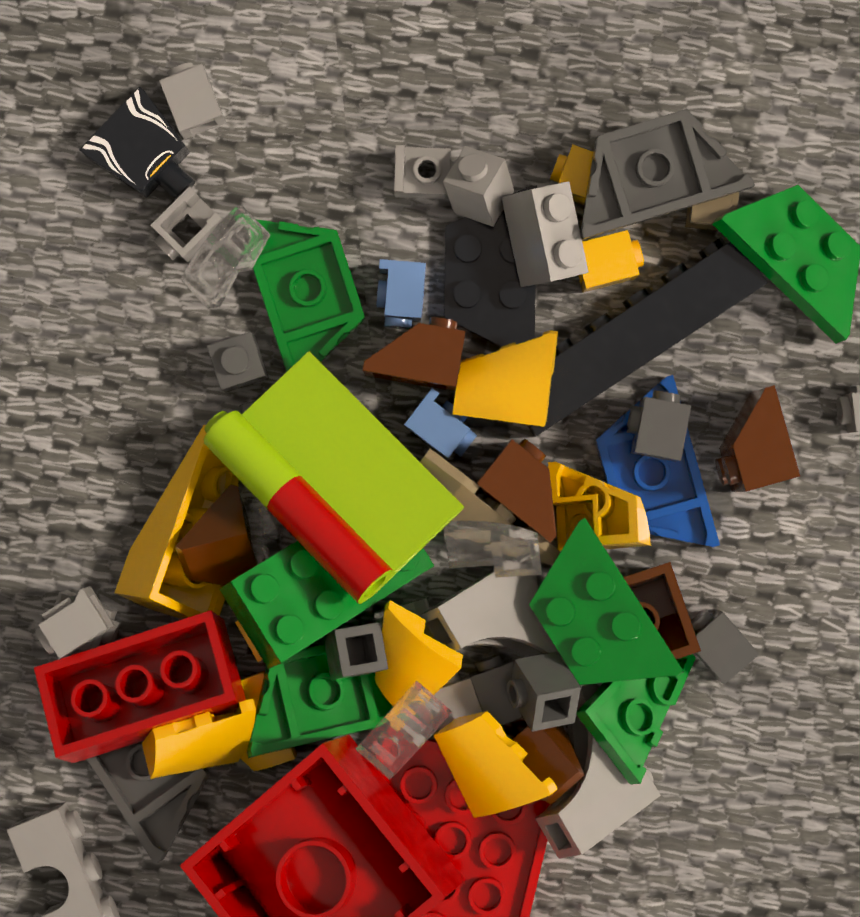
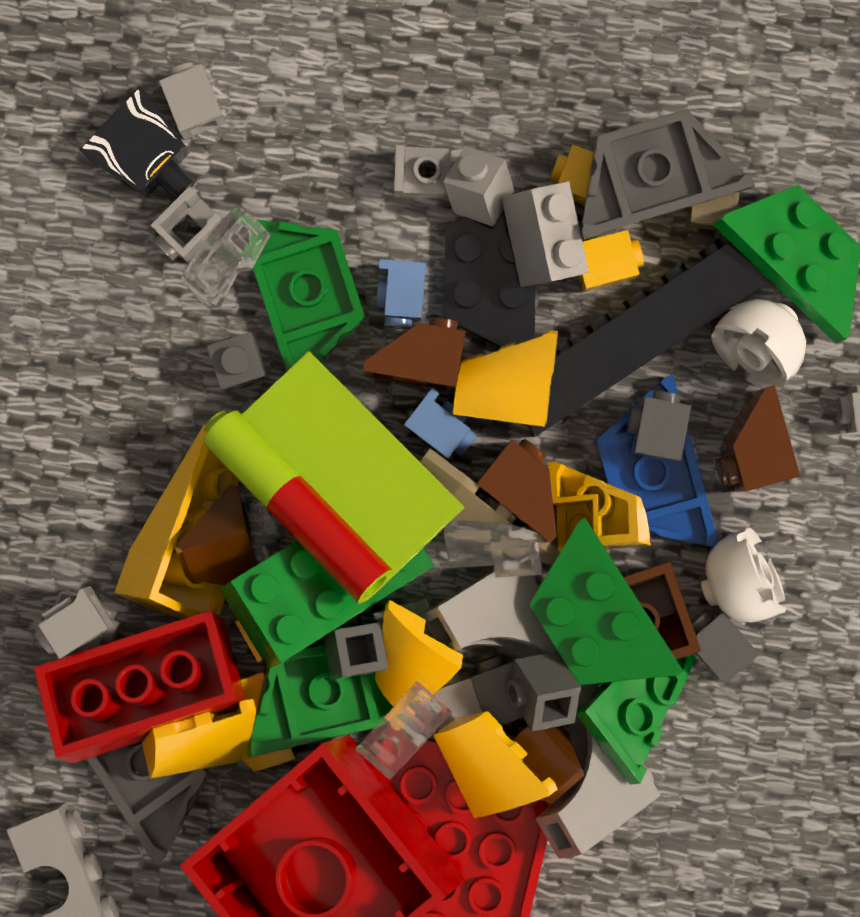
(742, 579): none -> white cylinder
(762, 340): none -> white cylinder

